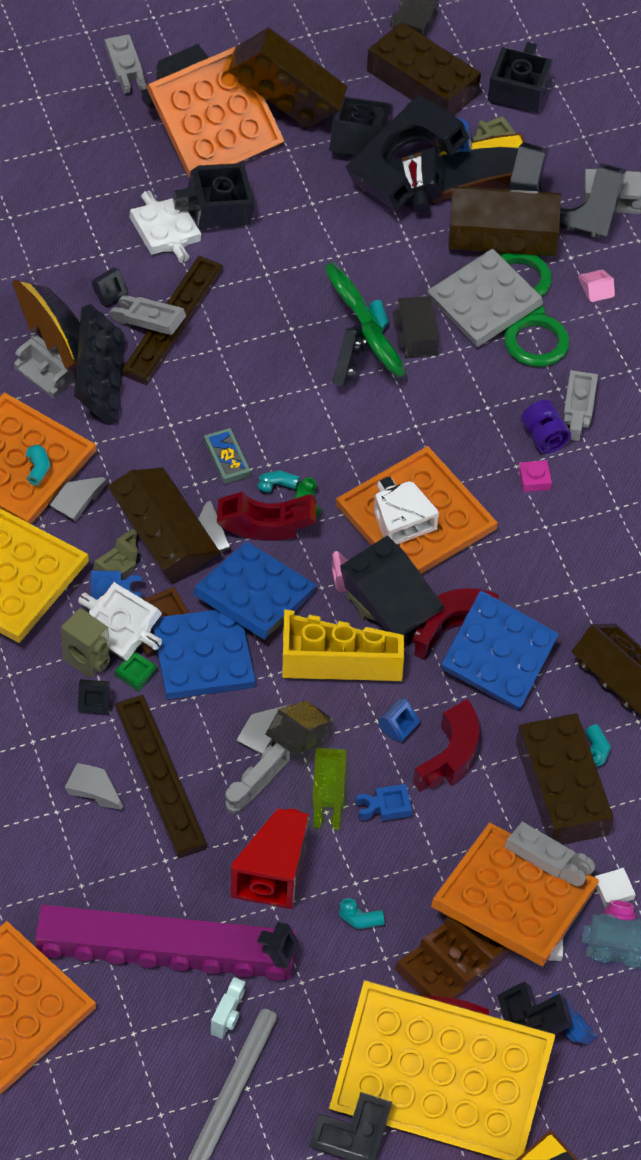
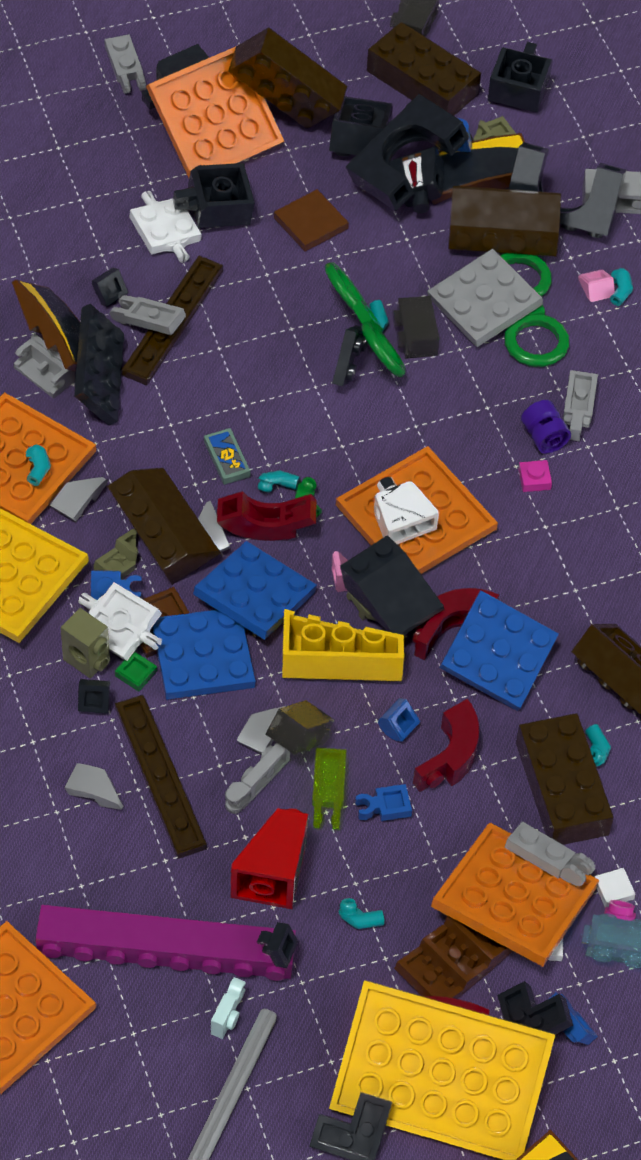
(311, 220): none -> reddish brown tile
(624, 283): none -> teal arm

